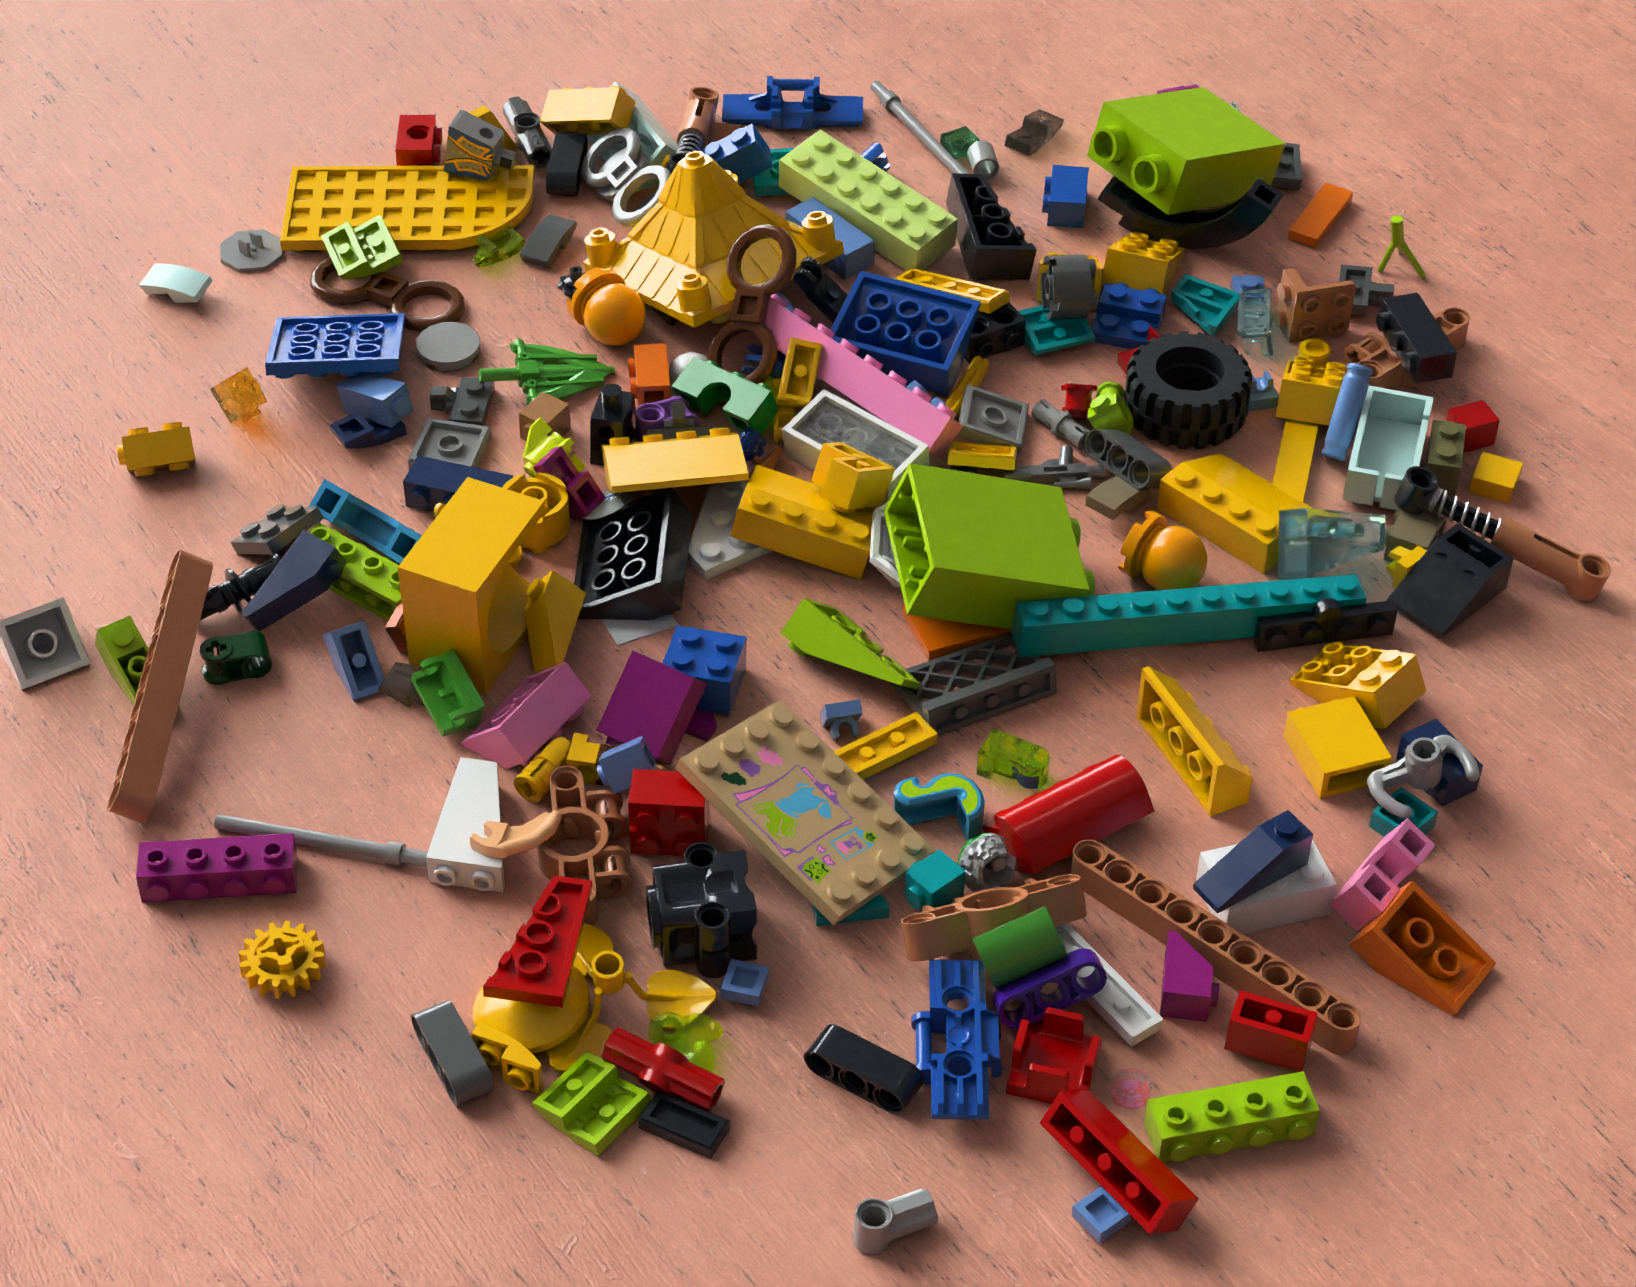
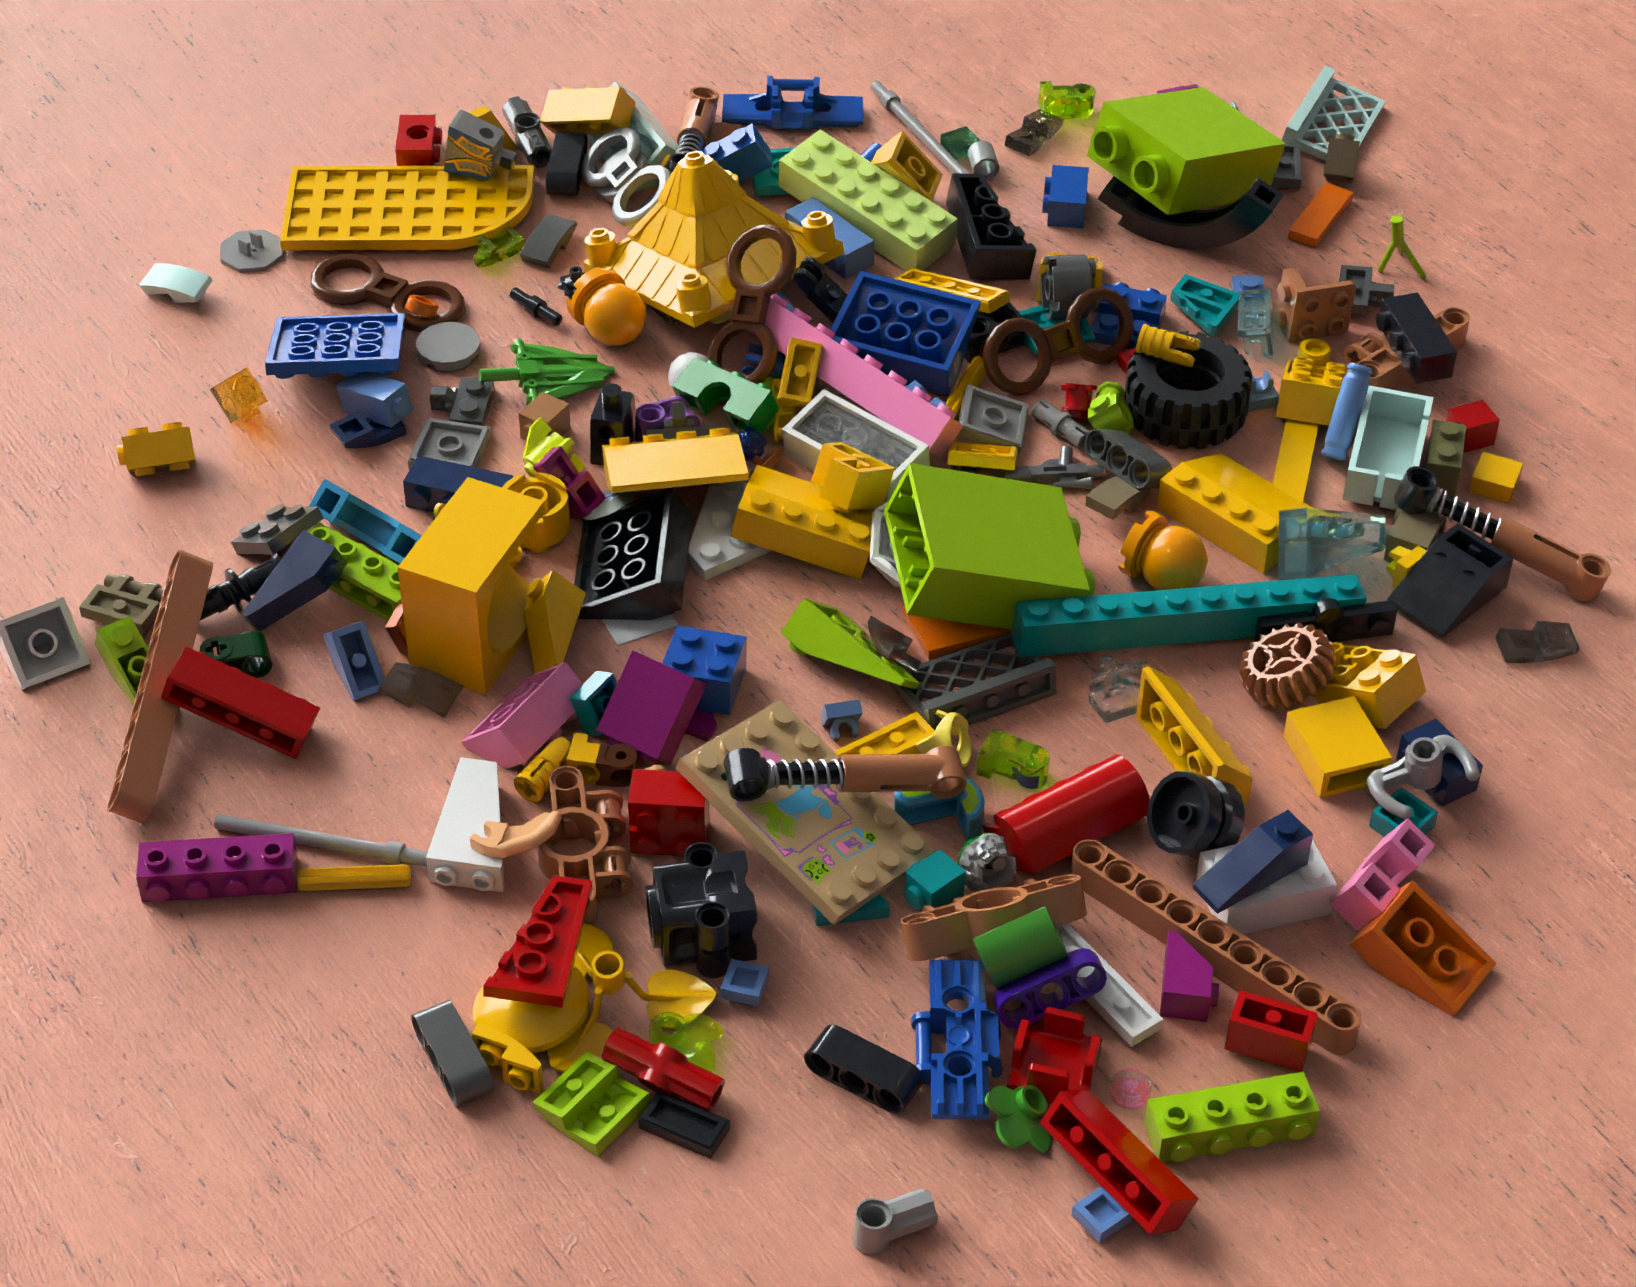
(121, 598): none -> dark tan plate
(240, 702): none -> red brick
(282, 959): yellow gear -> none
(354, 877): none -> yellow axle
(362, 249): lime slope -> none
(422, 306): none -> orange tile
(448, 693): bright green hinge -> none
(536, 306): none -> black bar
(592, 699): none -> teal piece
(618, 763): medium blue brick -> none
(650, 373): orange brick -> none
(892, 644): none -> clear smoke slope
(909, 165): none -> yellow slope
(935, 771): none -> piece
(950, 725): none -> light yellow piece
(1019, 1116): none -> bright green plate
(1058, 341): none -> reddish brown bar
(1066, 100): none -> clear neon green leg
(1115, 688): none -> clear slope
(1142, 262): yellow slope -> none
(1161, 345): none -> yellow hinge
(1194, 814): none -> black wheel
(1287, 665): none -> nougat gear
(1313, 111): none -> light aqua fence
(1341, 157): none -> dark tan brick
(1540, 644): none -> clear smoke slope

